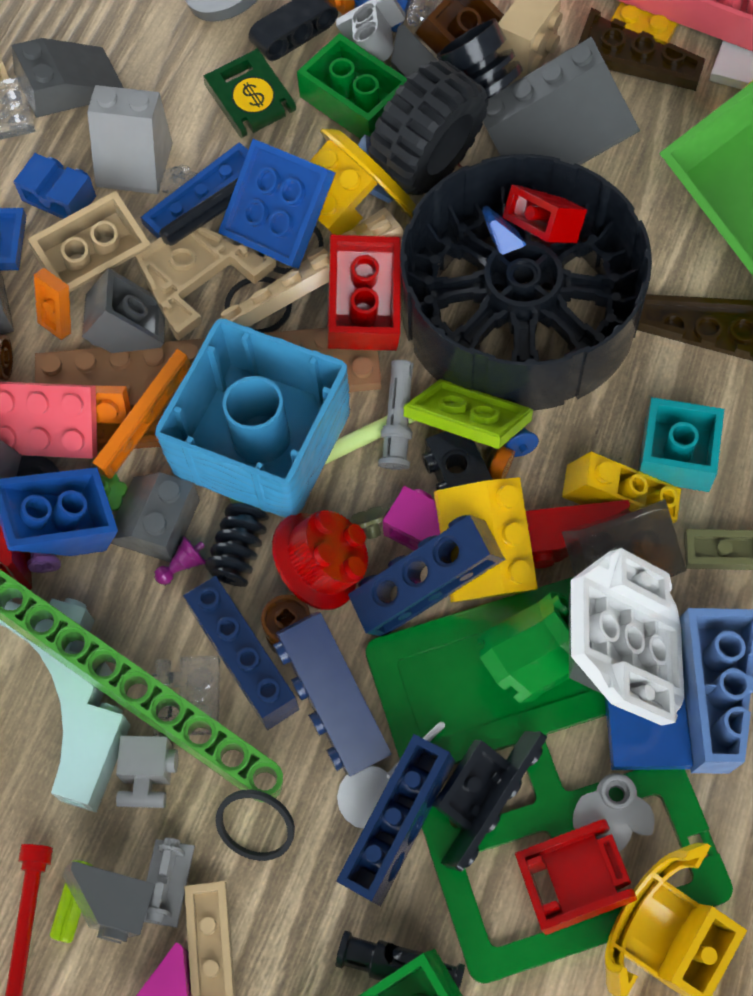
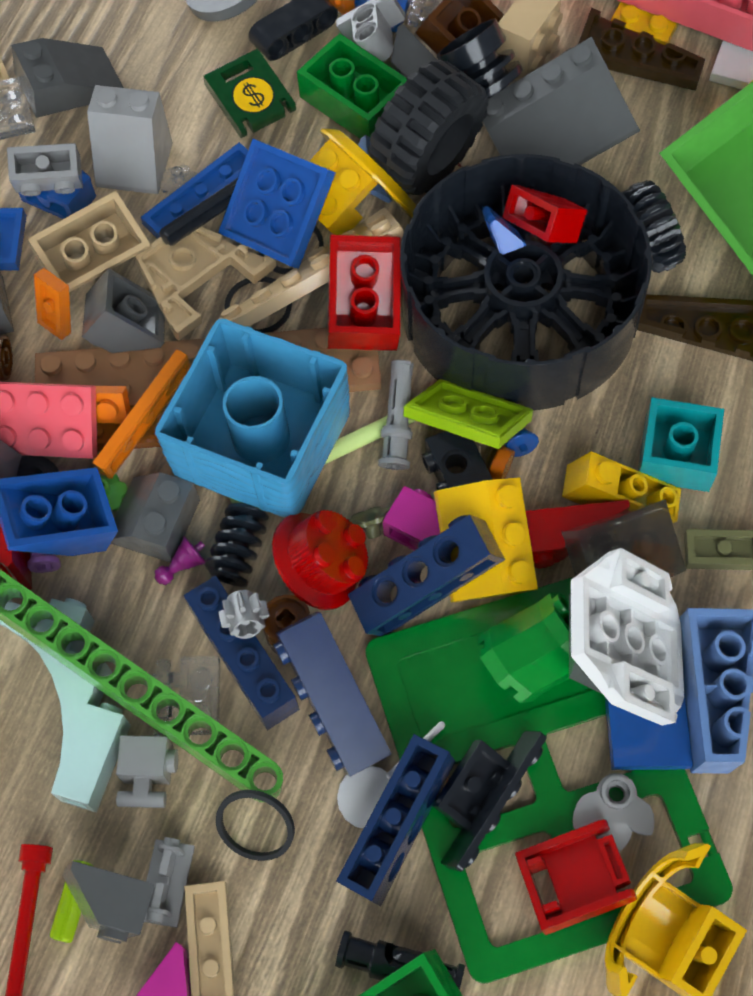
(45, 168): none -> light grey brick
(243, 614): none -> light grey gear
(660, 223): none -> black gear

